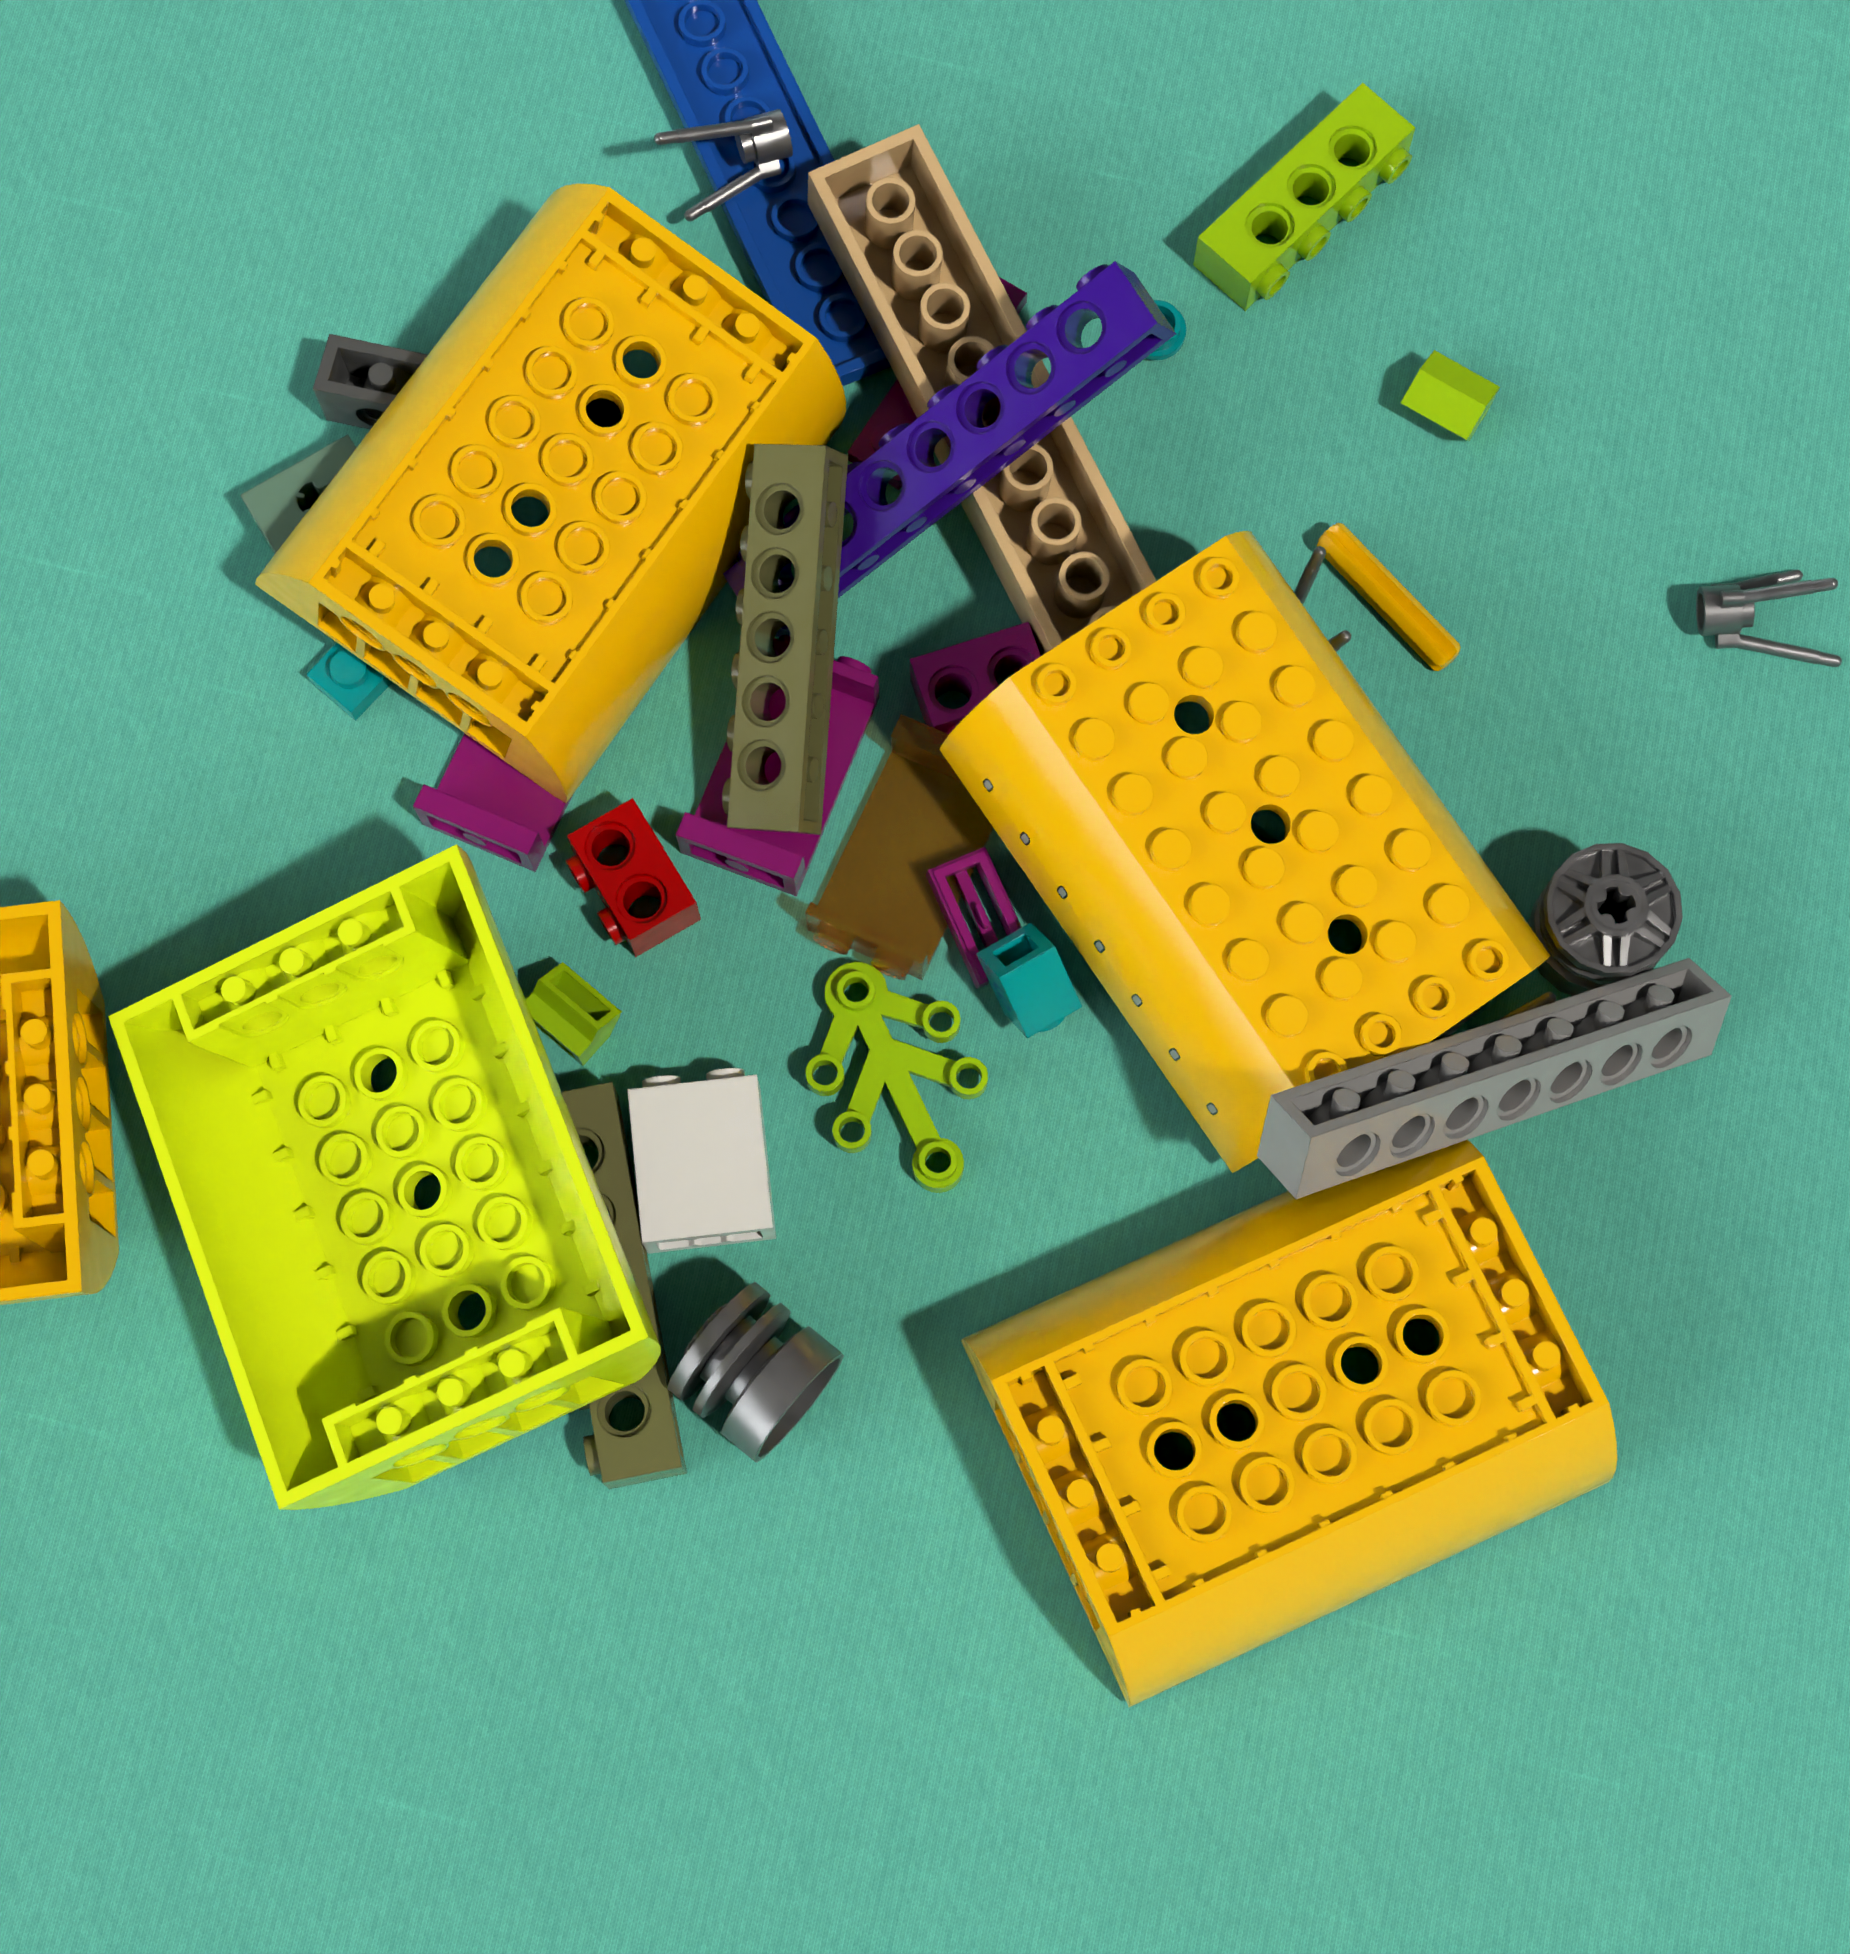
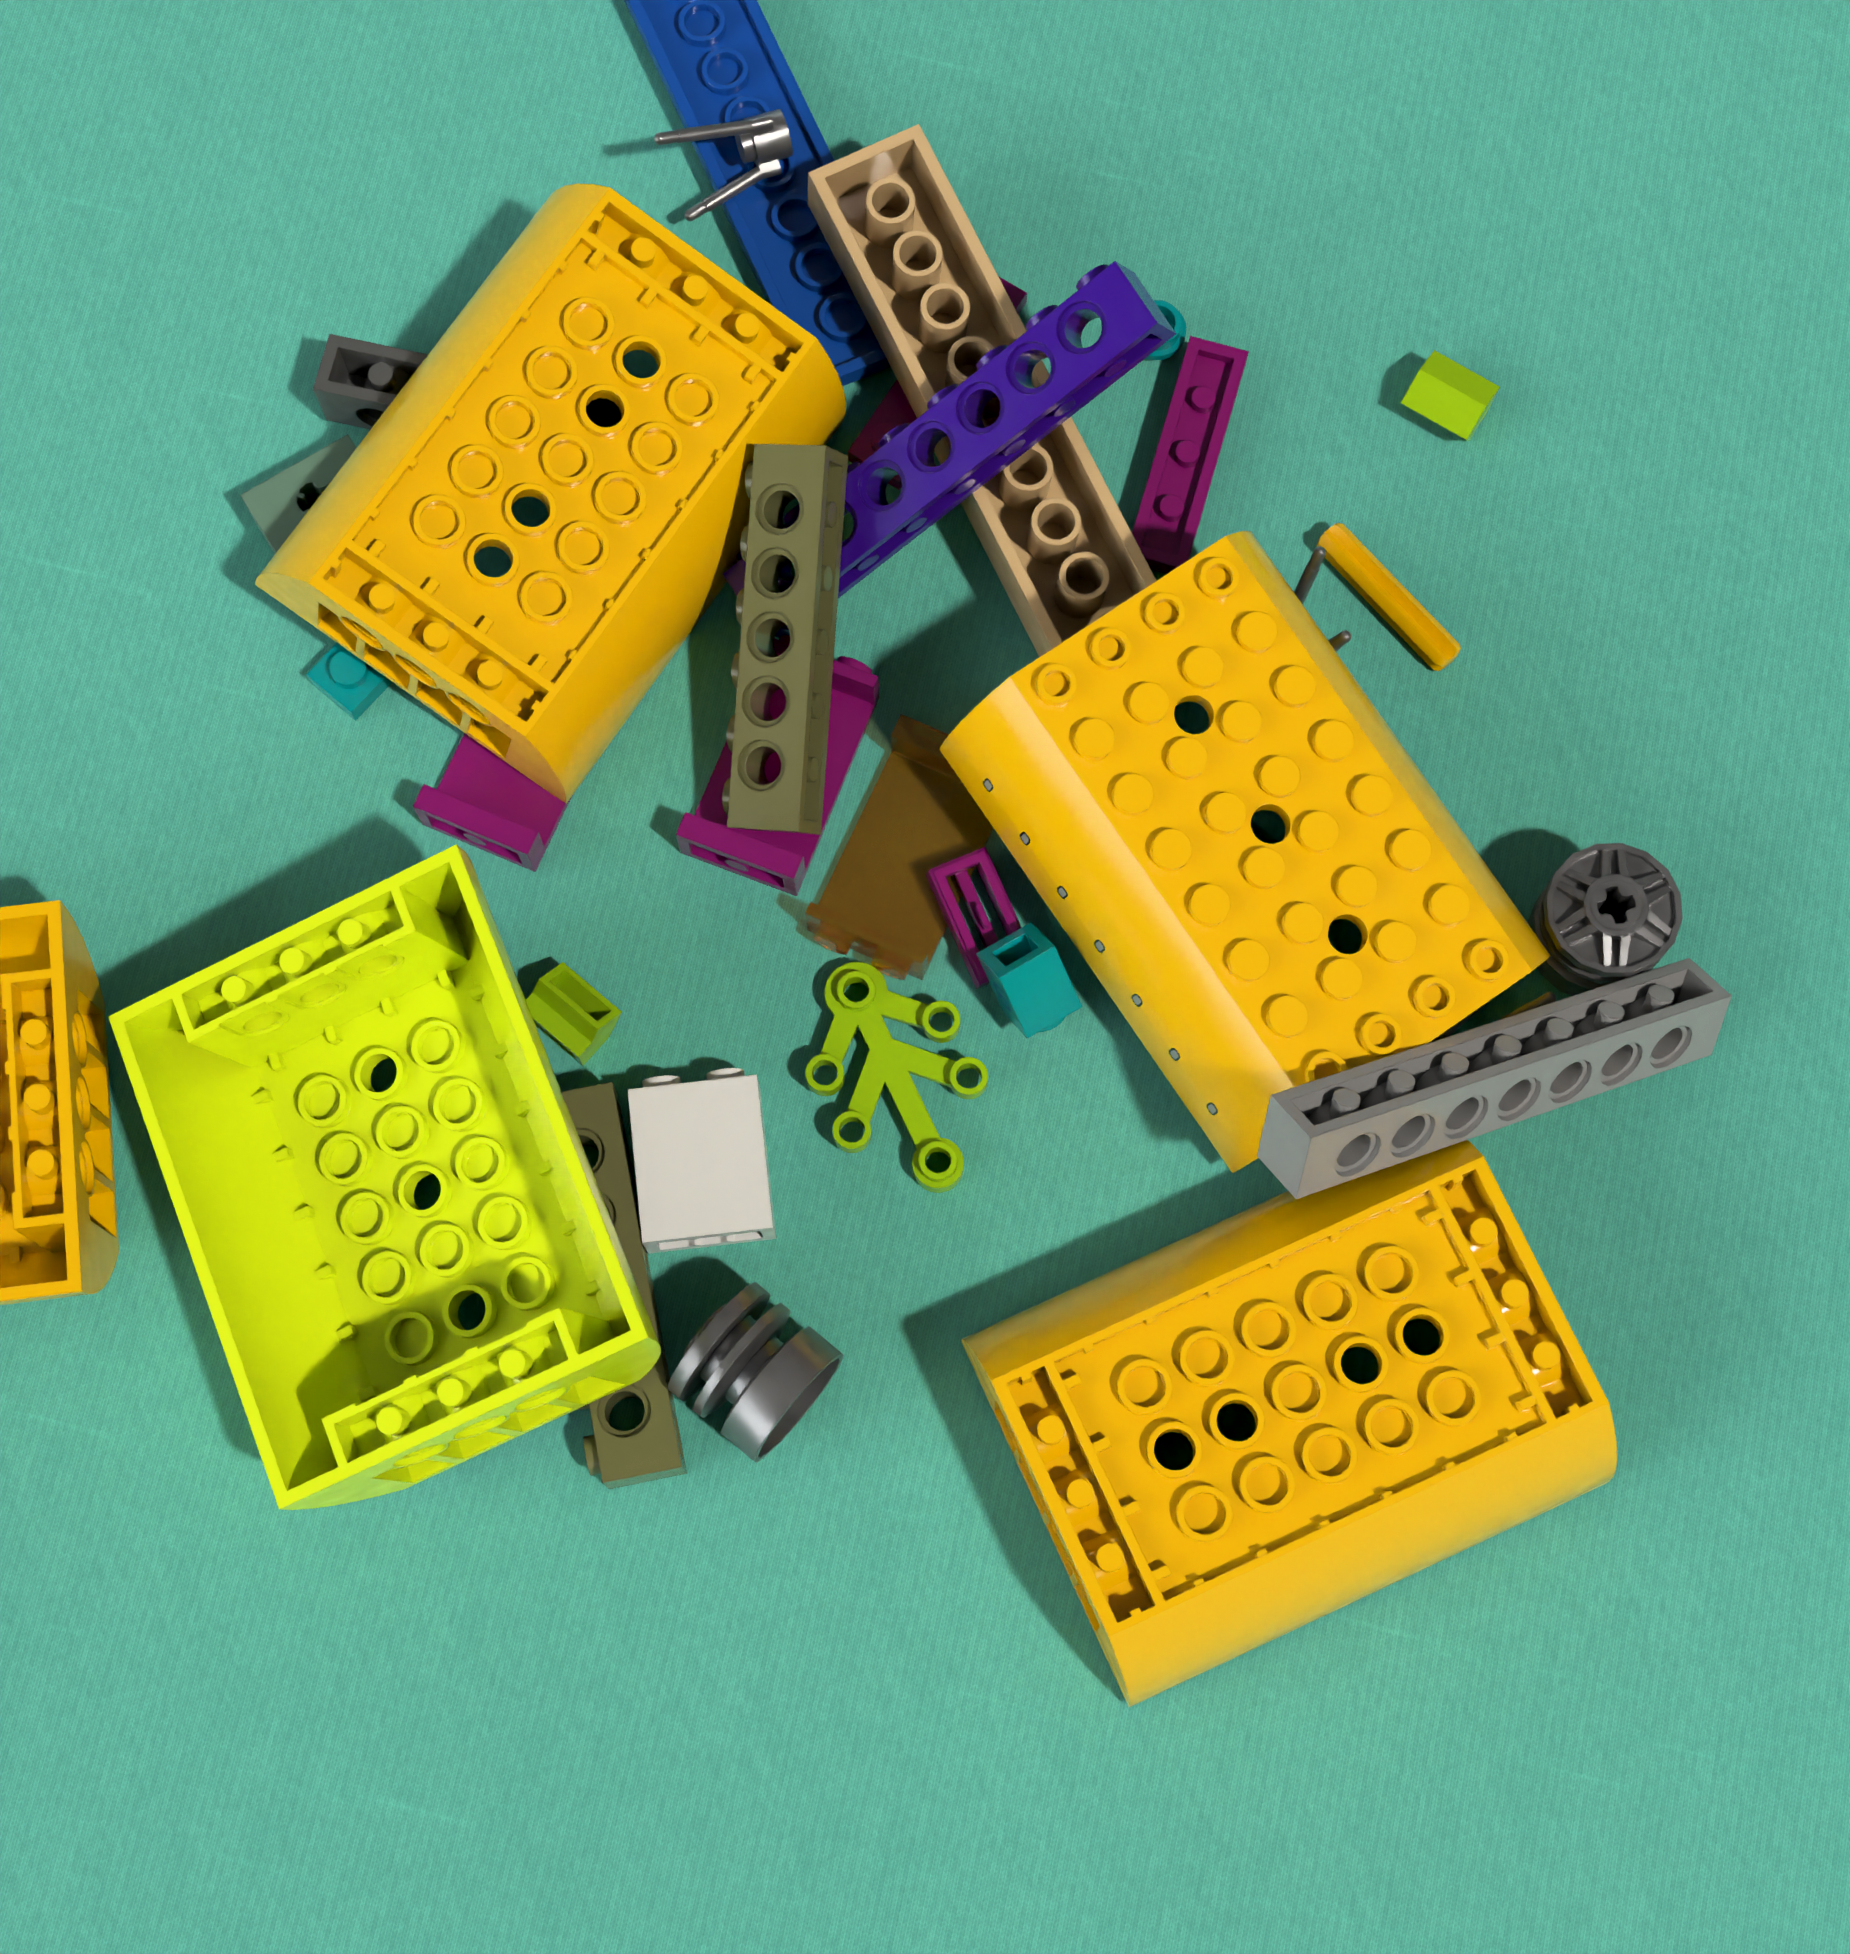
(642, 873): red brick -> none
(970, 669): magenta brick -> none
(1188, 452): none -> magenta plate
(1357, 129): lime brick -> none
(1730, 607): flat silver plant -> none

